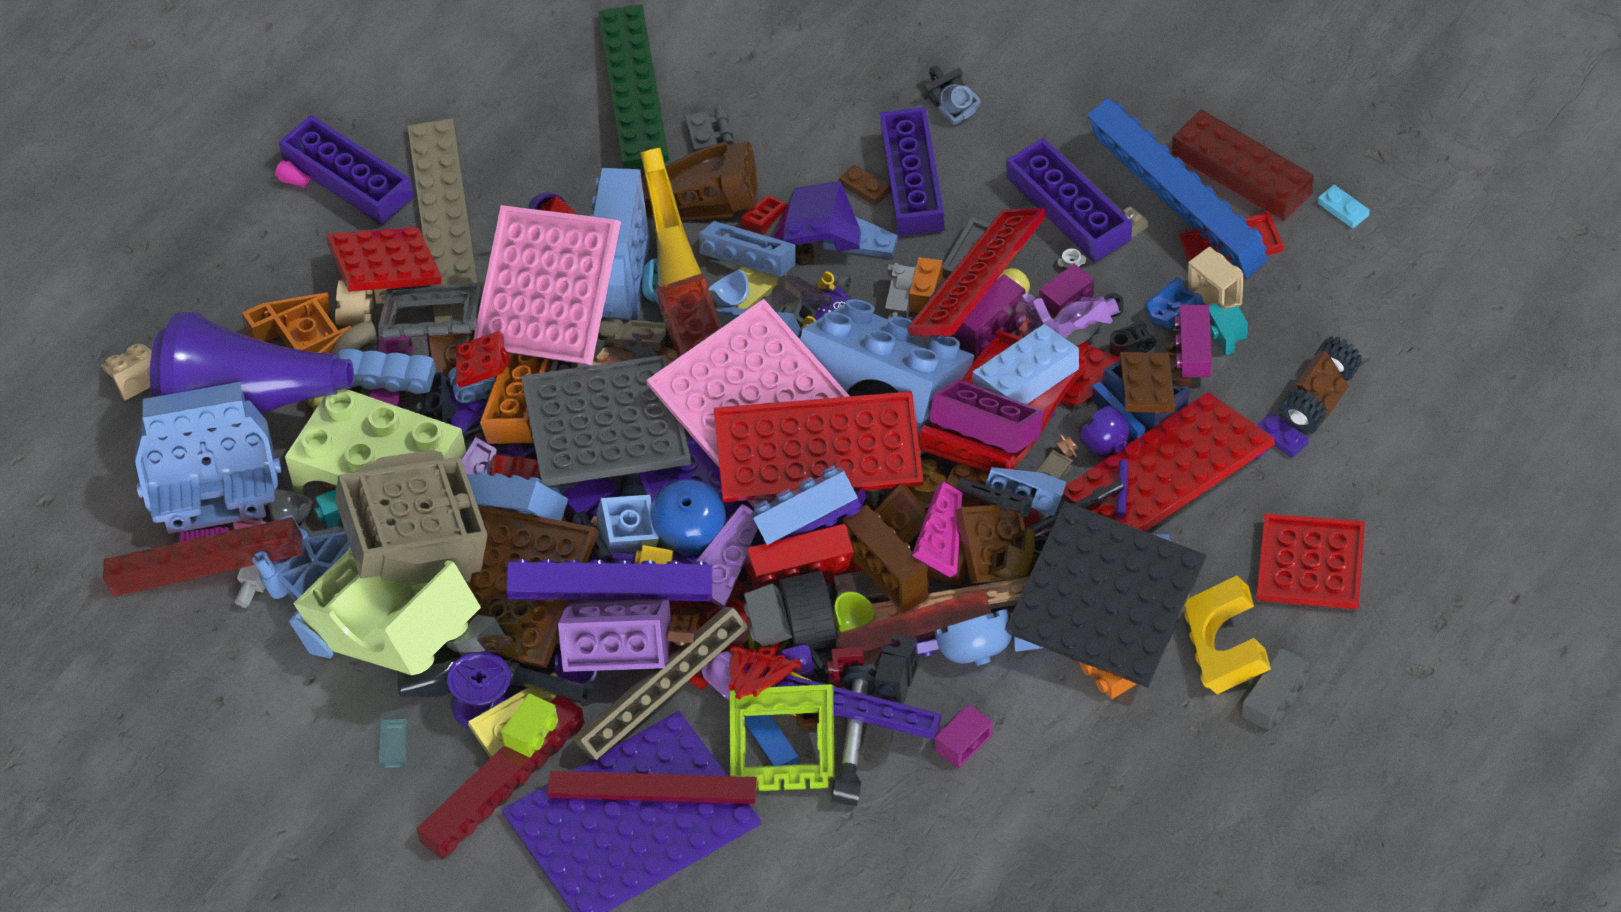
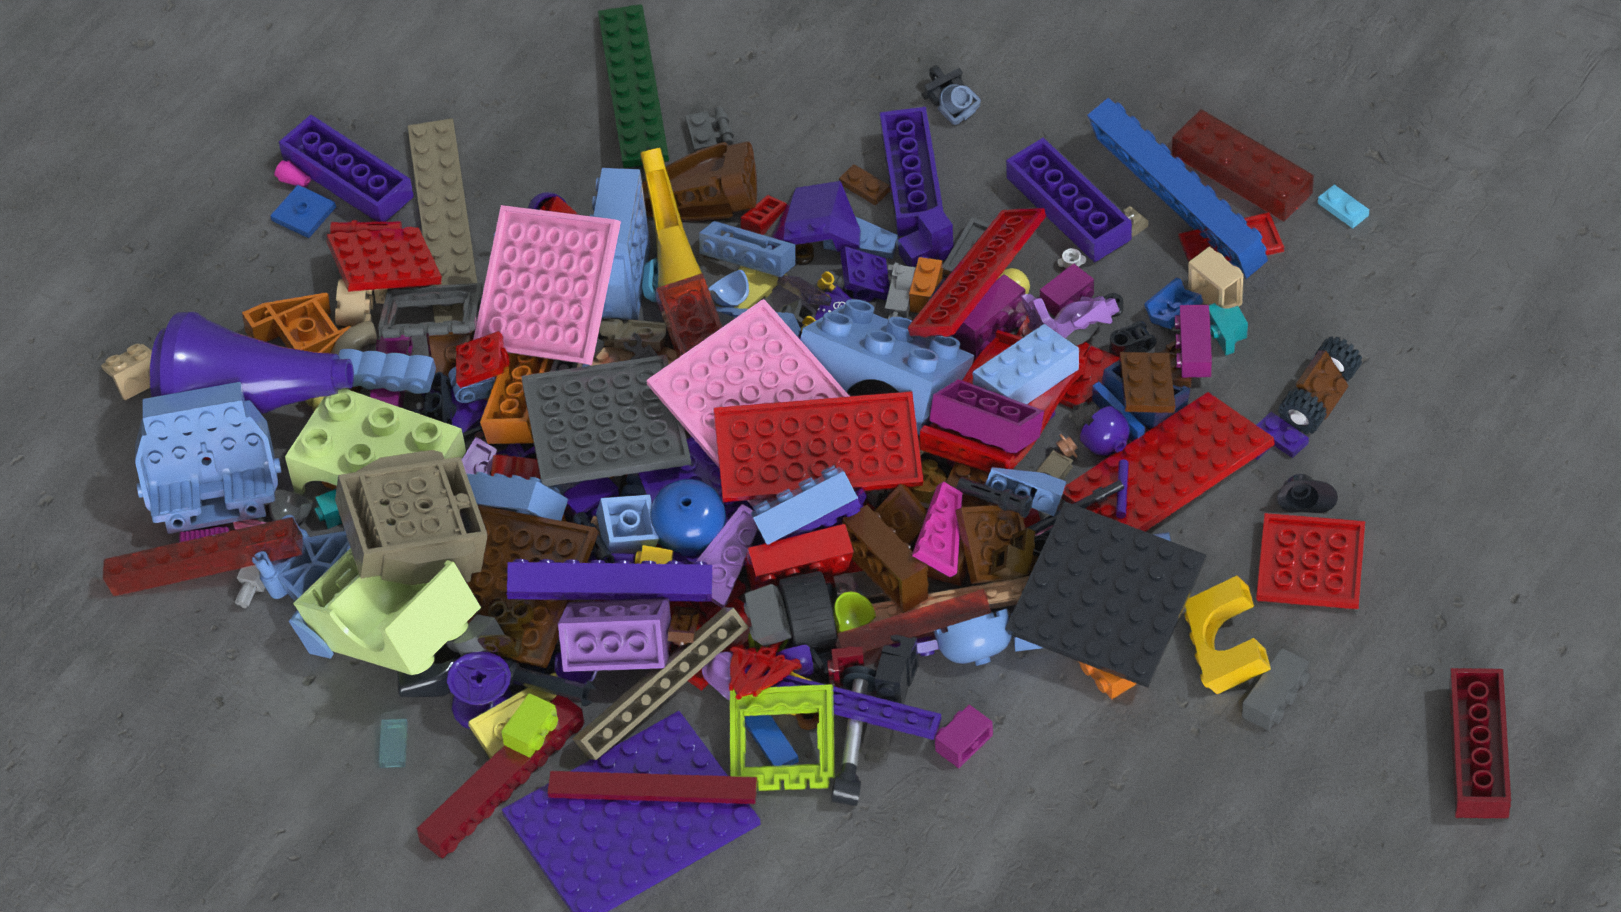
(303, 211): none -> blue plate
(356, 226): none -> red pin
(864, 274): none -> dark purple plate
(931, 241): none -> dark purple brick
(1304, 494): none -> black piece
(1479, 743): none -> dark red brick

